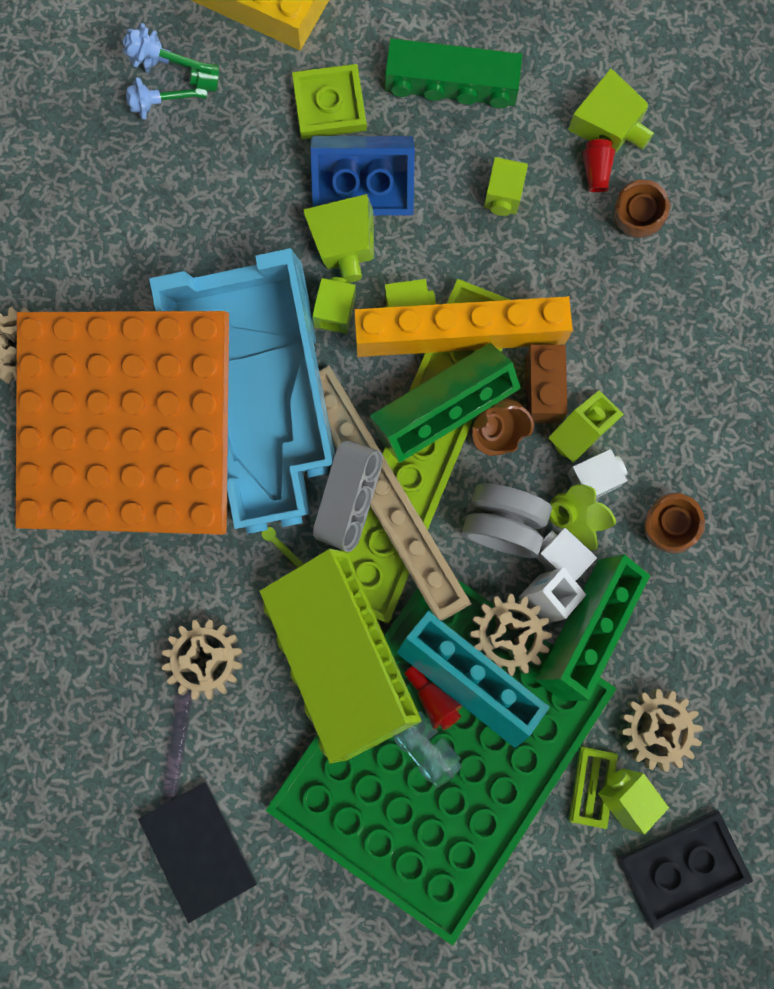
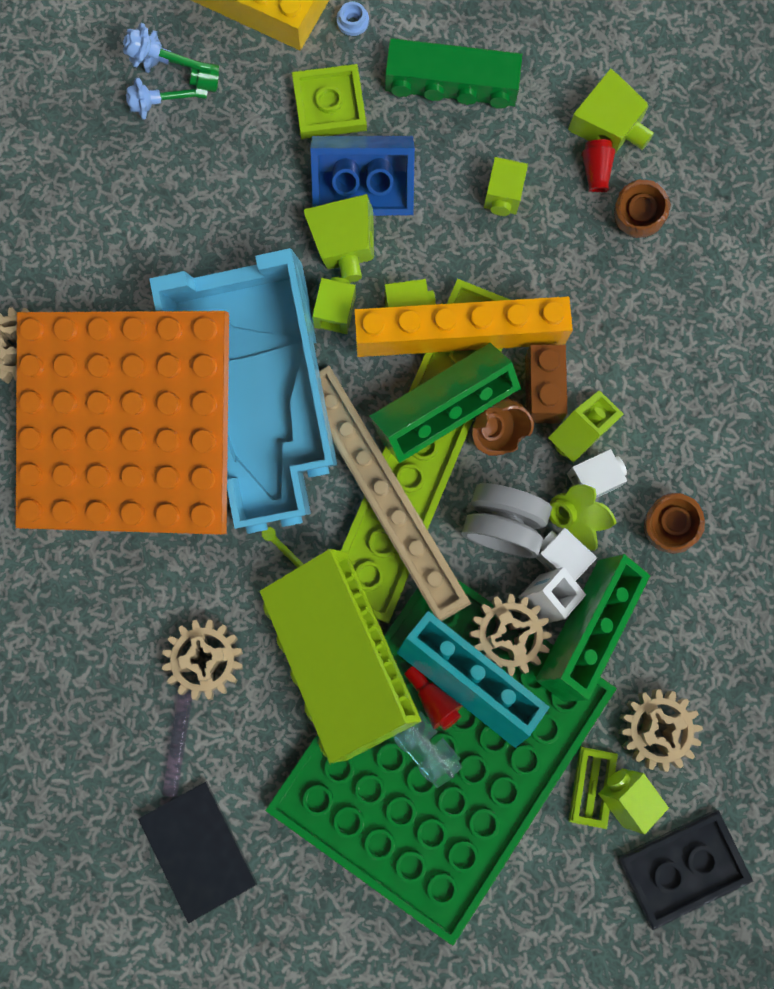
(347, 495): light grey beam -> none
(352, 10): none -> light blue plate

